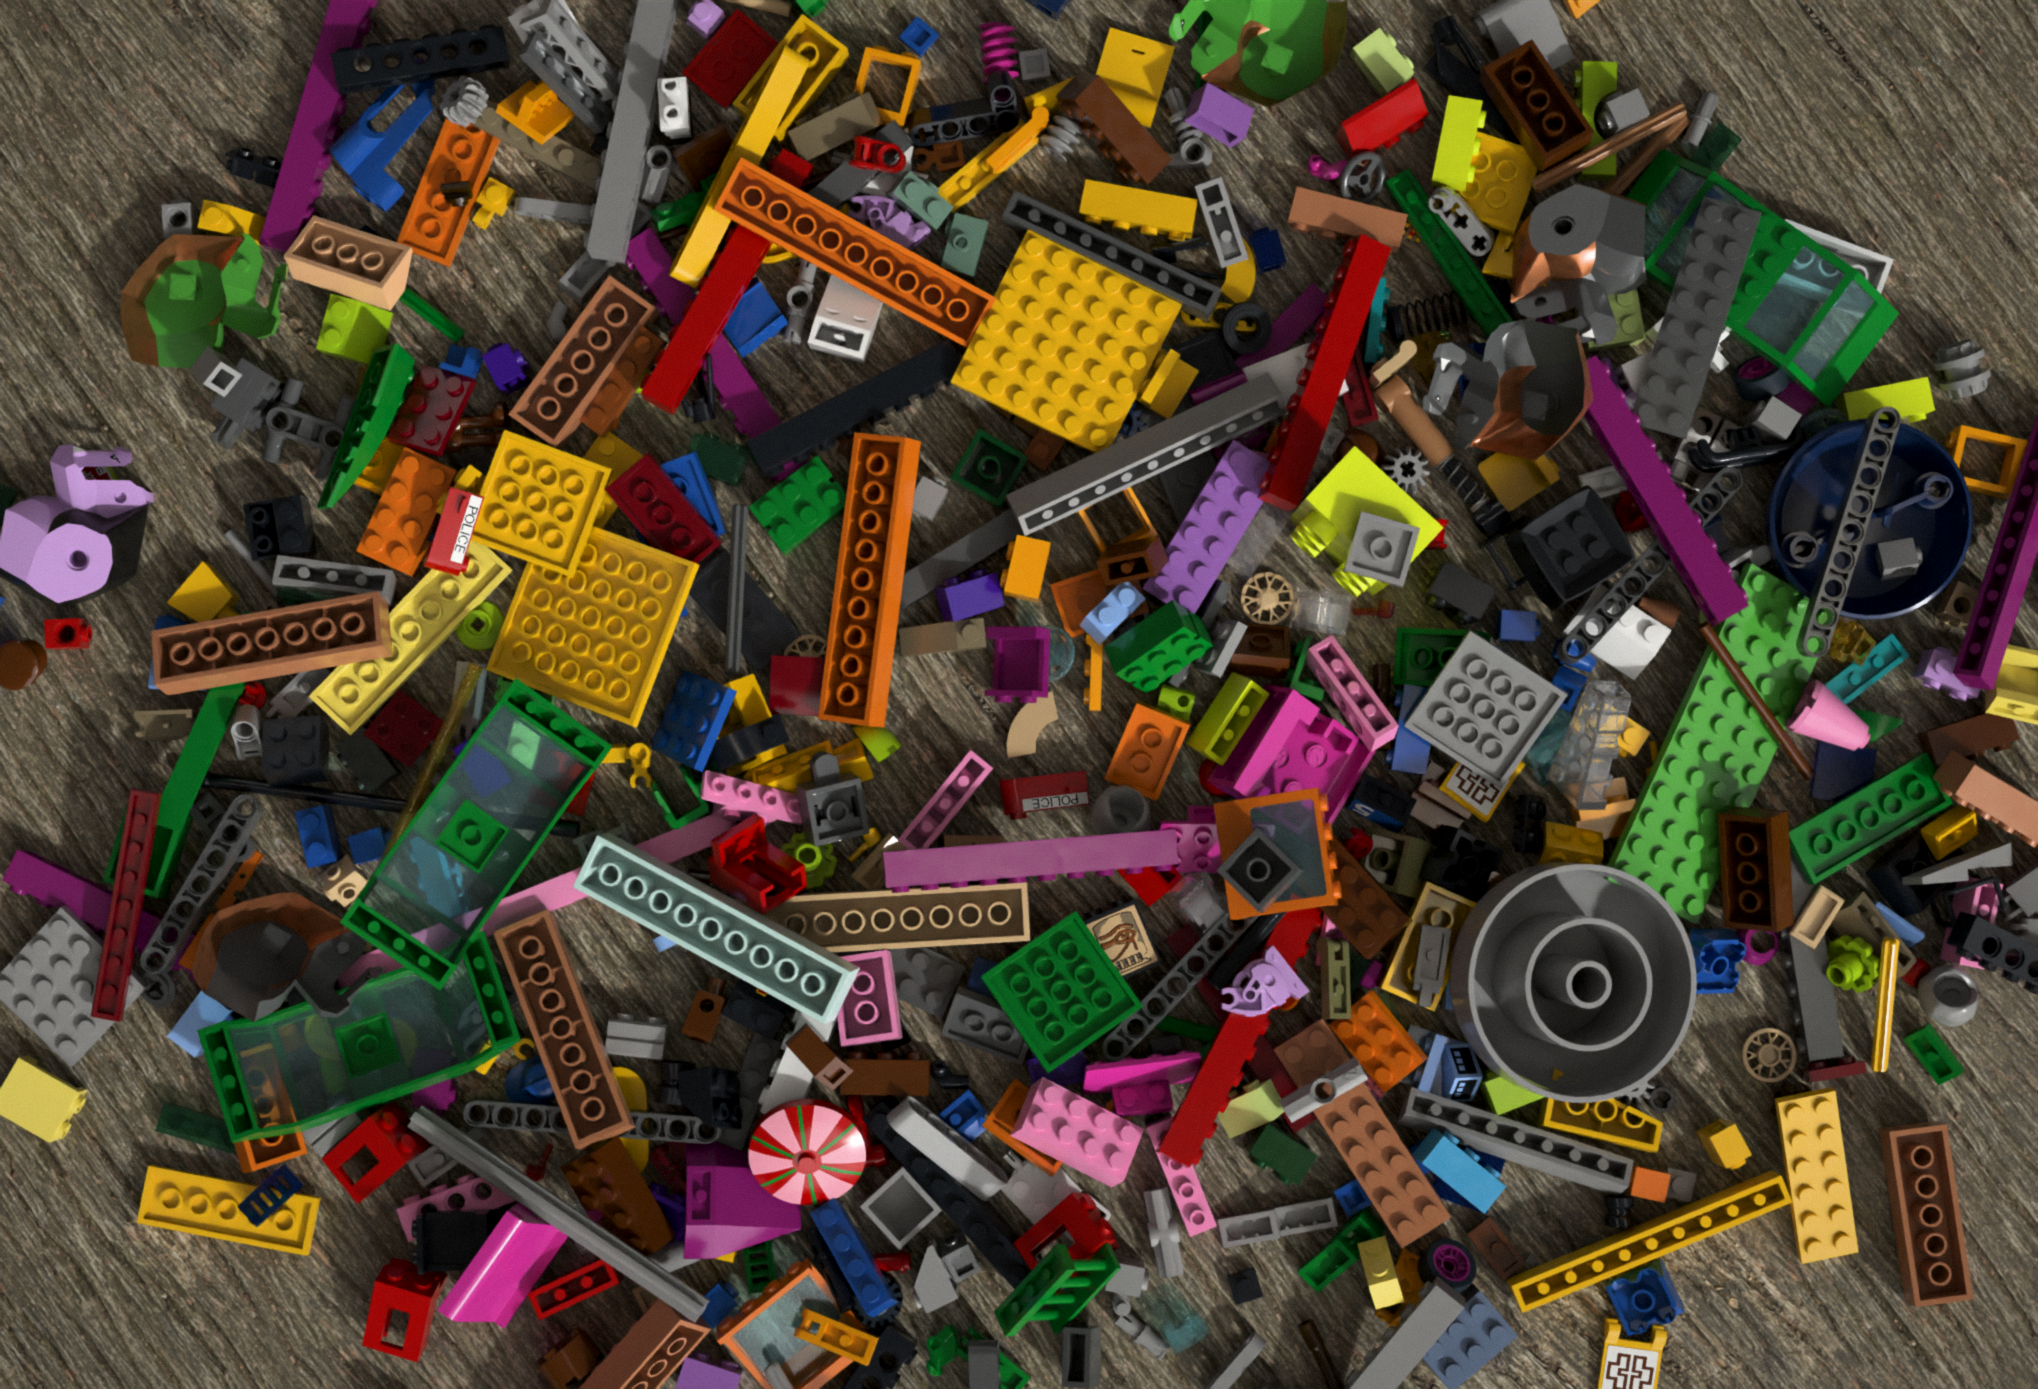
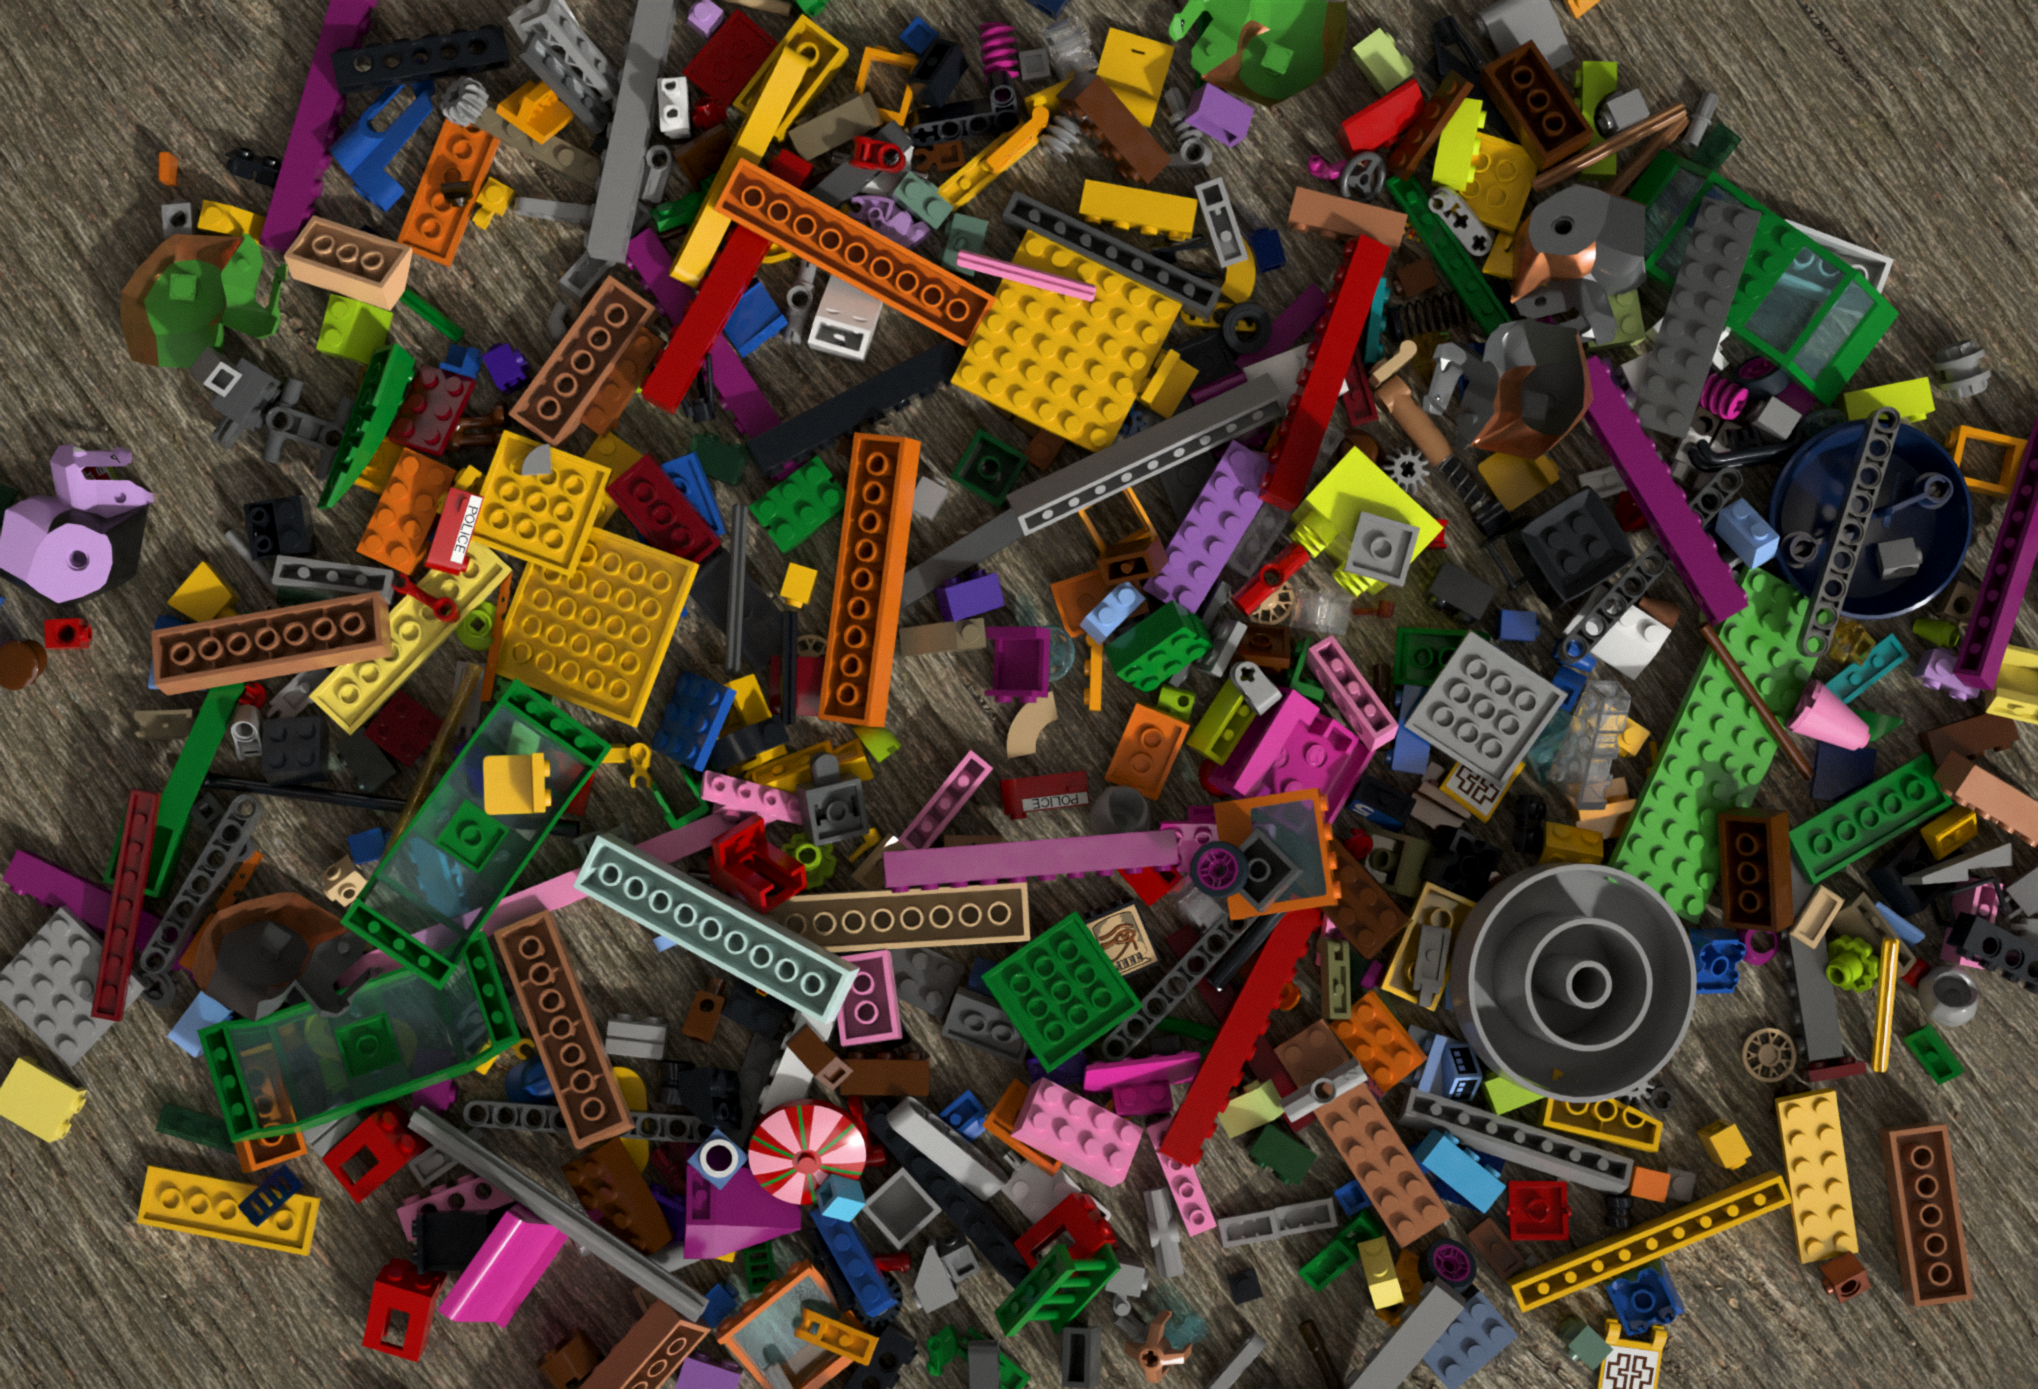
(168, 169): none -> orange tile
(319, 836): blue brick -> none
(439, 606): none -> red brick
(497, 632): none -> orange piece
(516, 784): none -> yellow bracket
(537, 1172): clear red hand -> none
(538, 461): none -> light grey tile
(573, 1287): red brick -> none
(708, 113): none -> red gear
(717, 1178): none -> piece
(788, 674): none -> black axle
(799, 585): none -> yellow brick
(840, 1198): none -> medium azure brick
(937, 72): none -> black brick
(945, 1077): black arm -> none
(1026, 275): none -> bright pink axle
(1026, 568): light orange brick -> none
(1069, 47): none -> clear brick
(1156, 1350): none -> nougat piece
(1207, 859): none -> wheel
(1257, 690): none -> light grey piece
(1267, 985): lavender piece -> none
(1282, 566): none -> red piece
(1414, 280): none -> reddish brown brick
(1429, 125): none -> reddish brown plate
(1537, 1211): none -> red plate
(1583, 1342): none -> sand green brick
(1723, 397): none -> dark pink piece
(1747, 533): none -> light blue brick
(1844, 1277): none -> copper brick
(1938, 632): none -> lime cone

